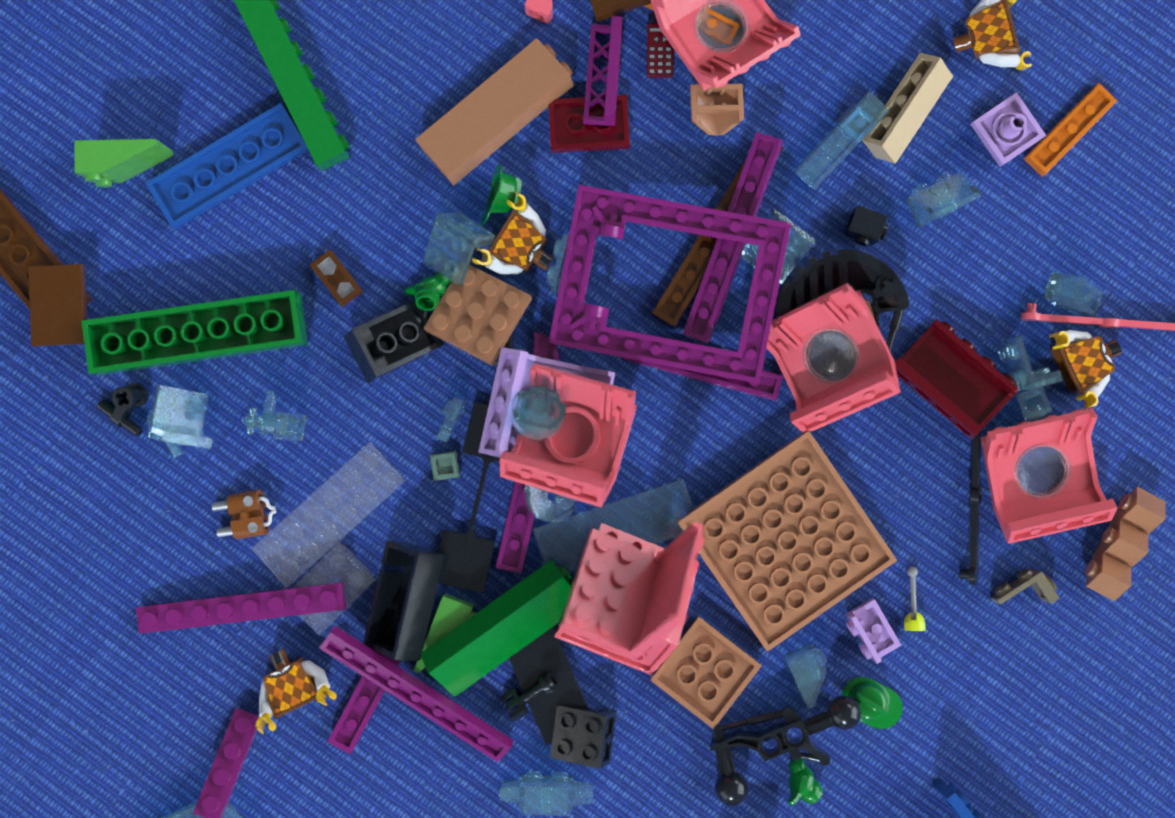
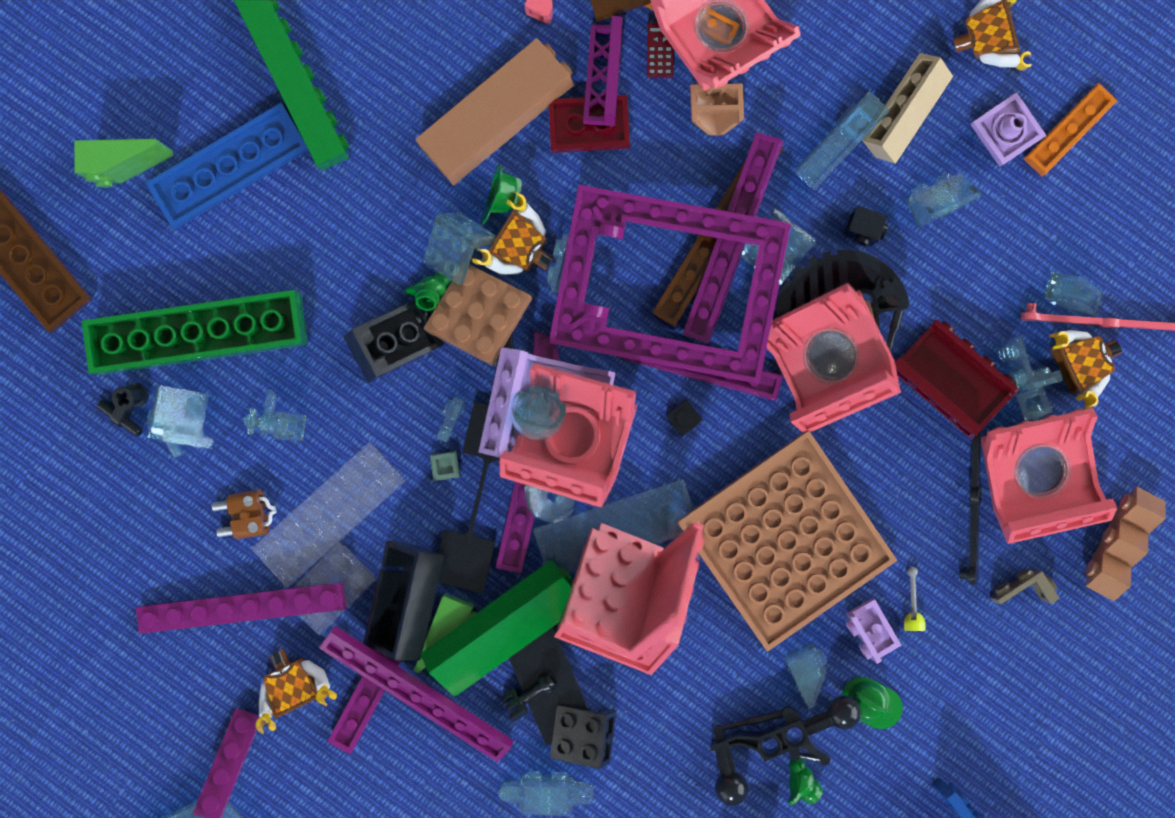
(57, 304): reddish brown tile -> none
(336, 278): reddish brown piece -> none
(684, 418): none -> black plate
(705, 672): nougat plate -> none

